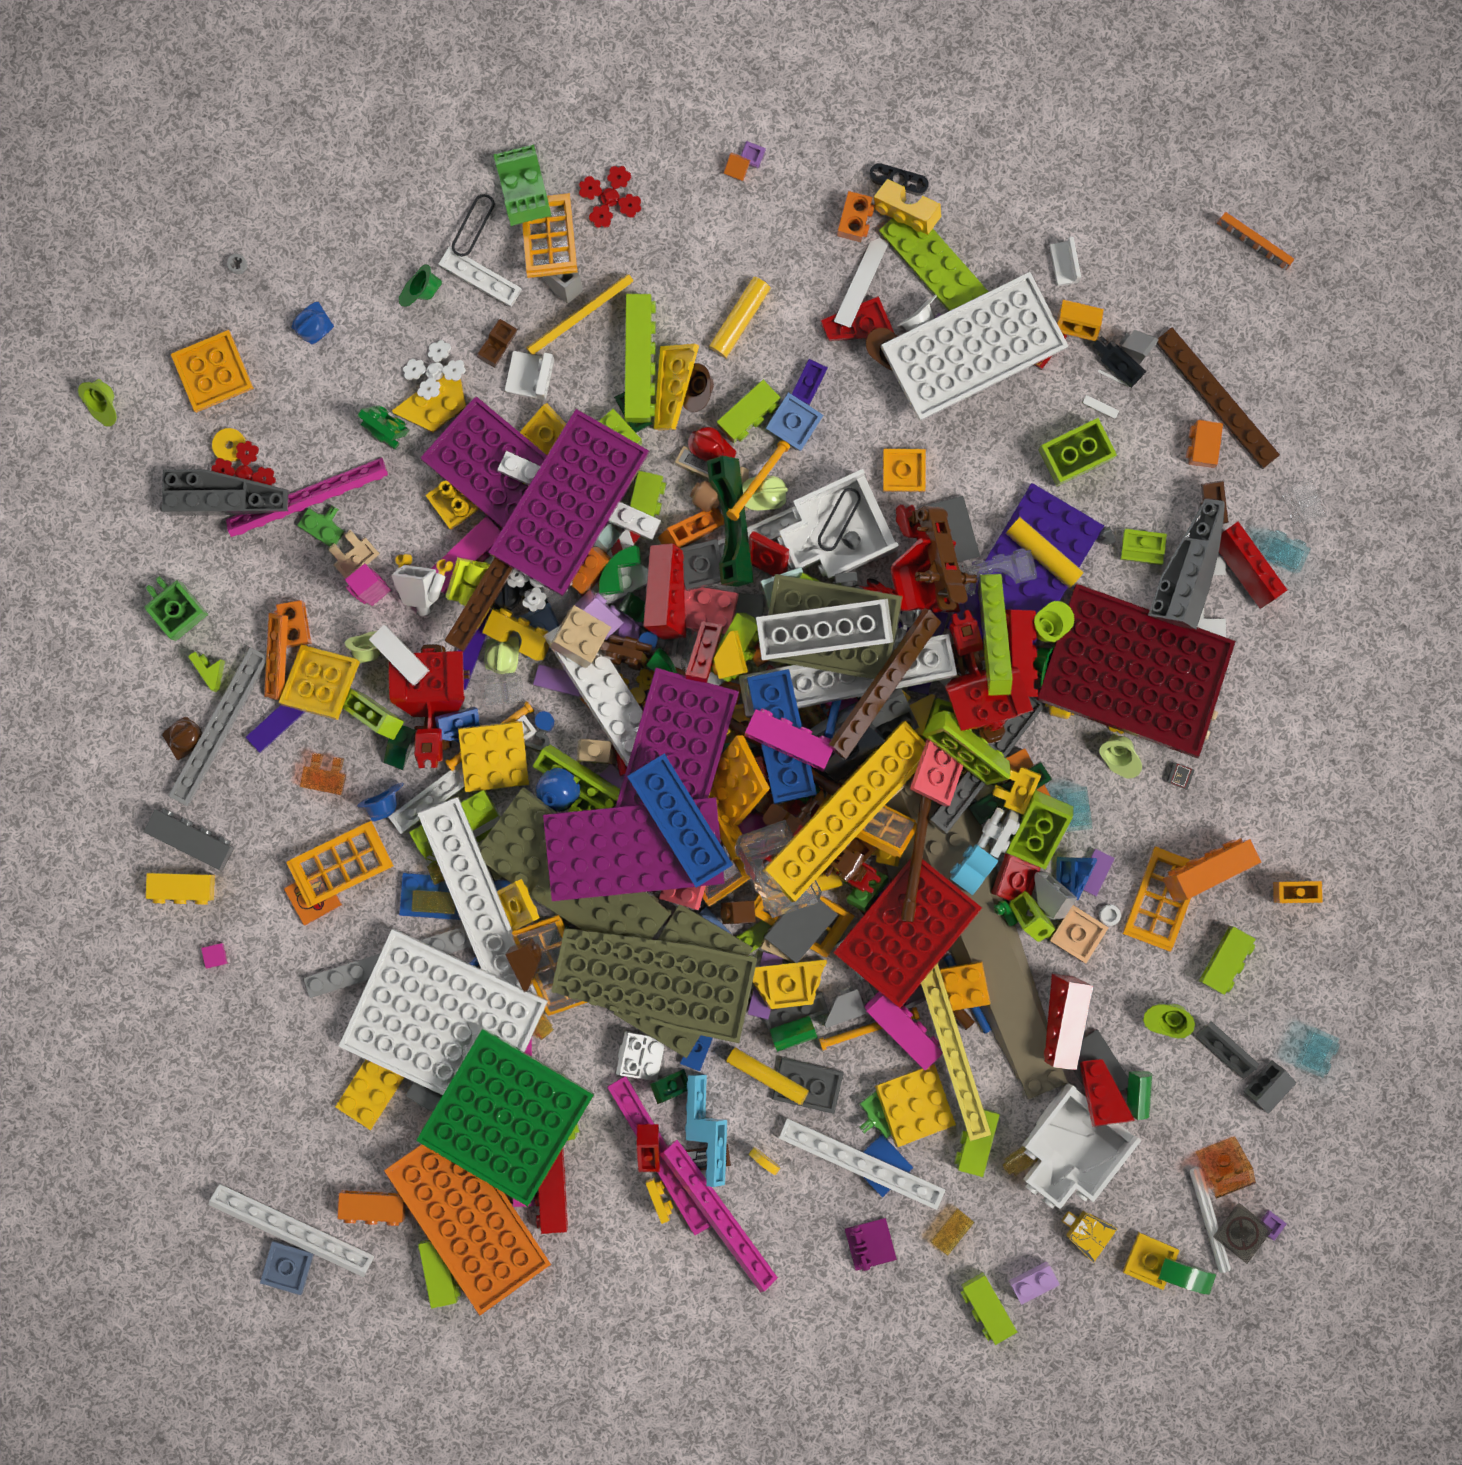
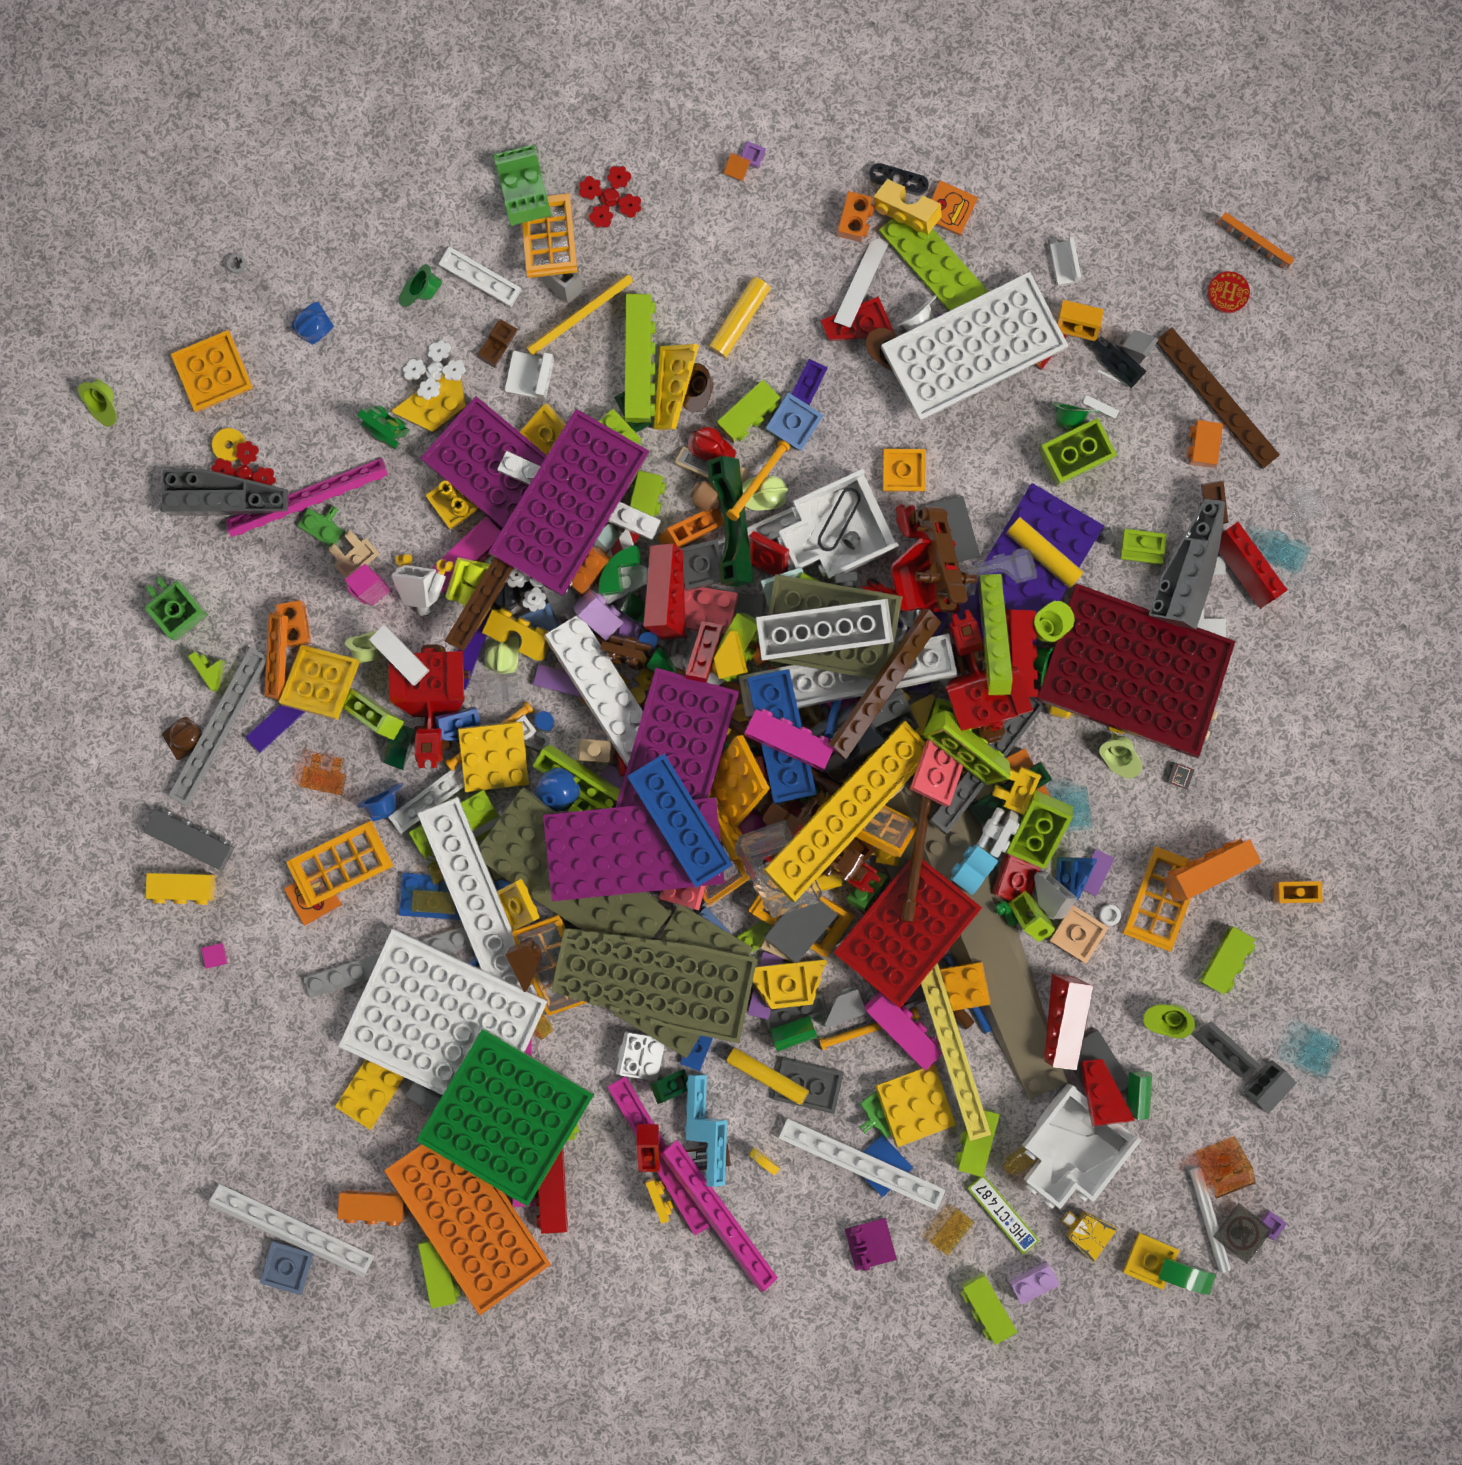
(465, 220): black piece -> none
(580, 636): tan brick -> none
(737, 912): reddish brown slope -> none
(955, 207): none -> orange tile
(1003, 1214): none -> tile
(1070, 416): none -> green piece
(1228, 292): none -> red tile

